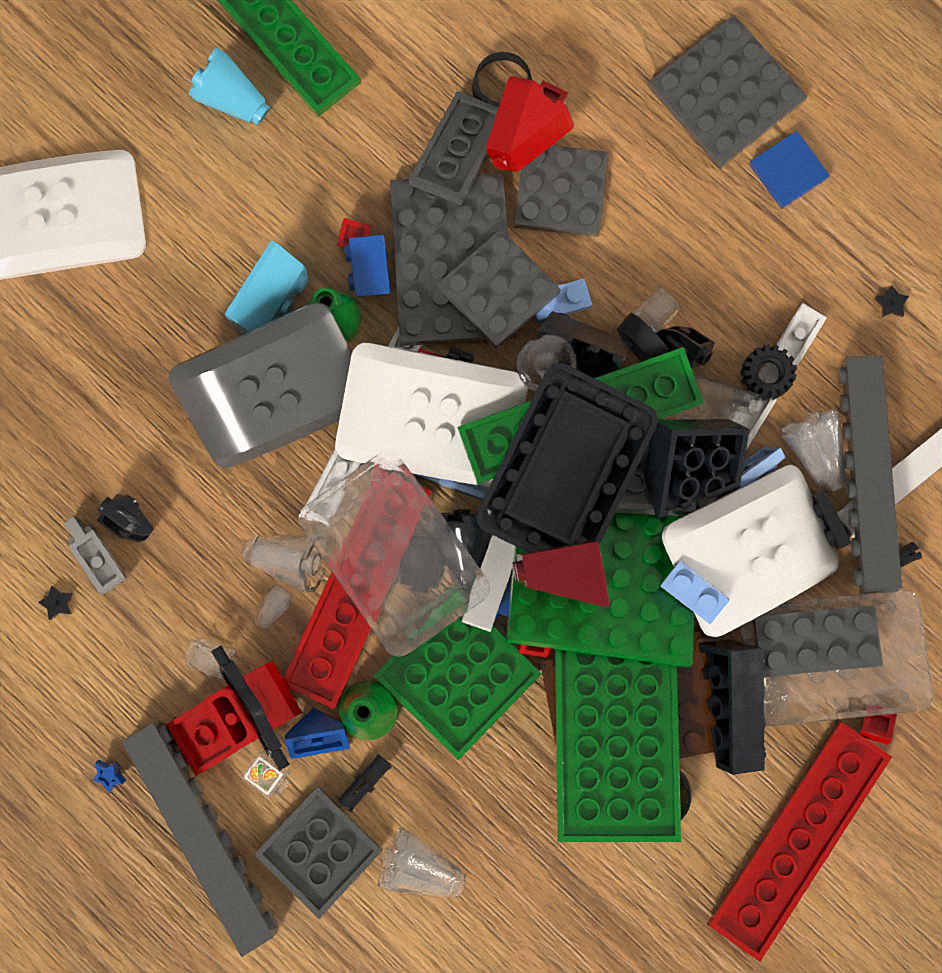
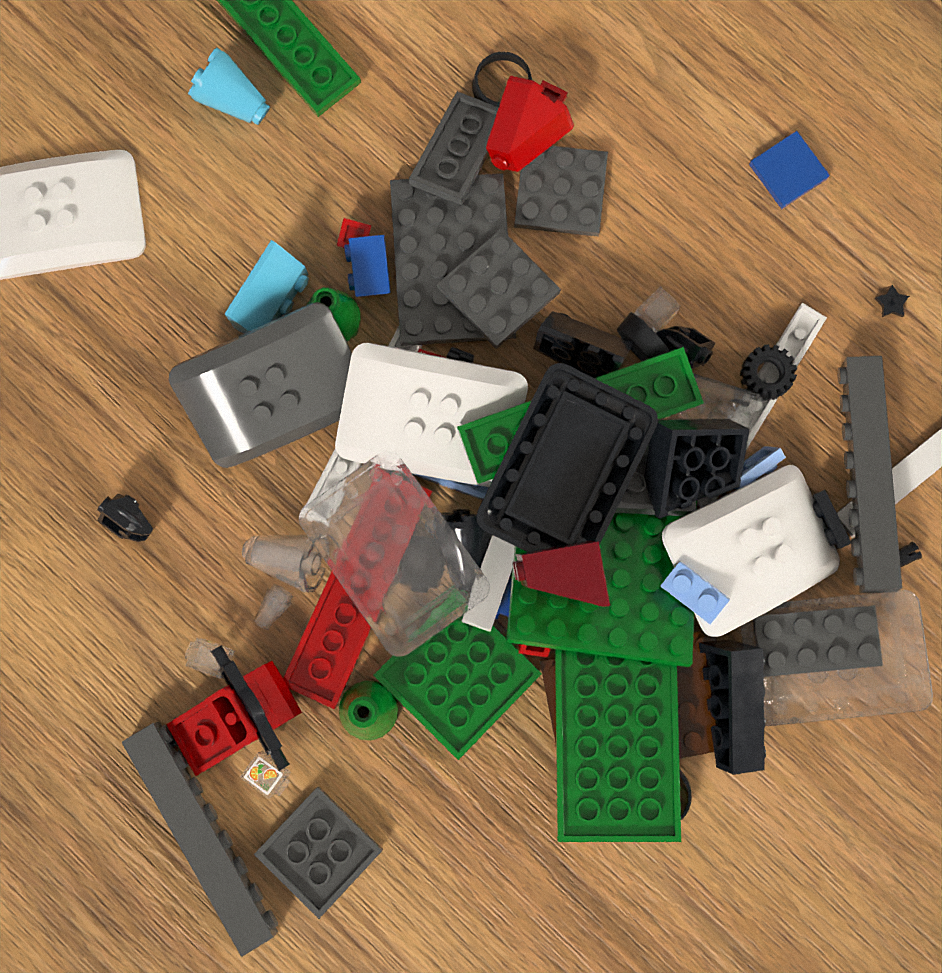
(56, 603): black piece -> none
(94, 556): light grey hinge -> none
(108, 775): blue piece -> none
(316, 735): blue slope -> none
(350, 798): black pin -> none
(419, 869): clear cone -> none
(541, 354): clear cone -> none
(572, 299): light blue plate -> none
(727, 91): dark grey plate -> none
(799, 841): red plate -> none
(818, 447): clear cone -> none
(878, 727): red plate -> none

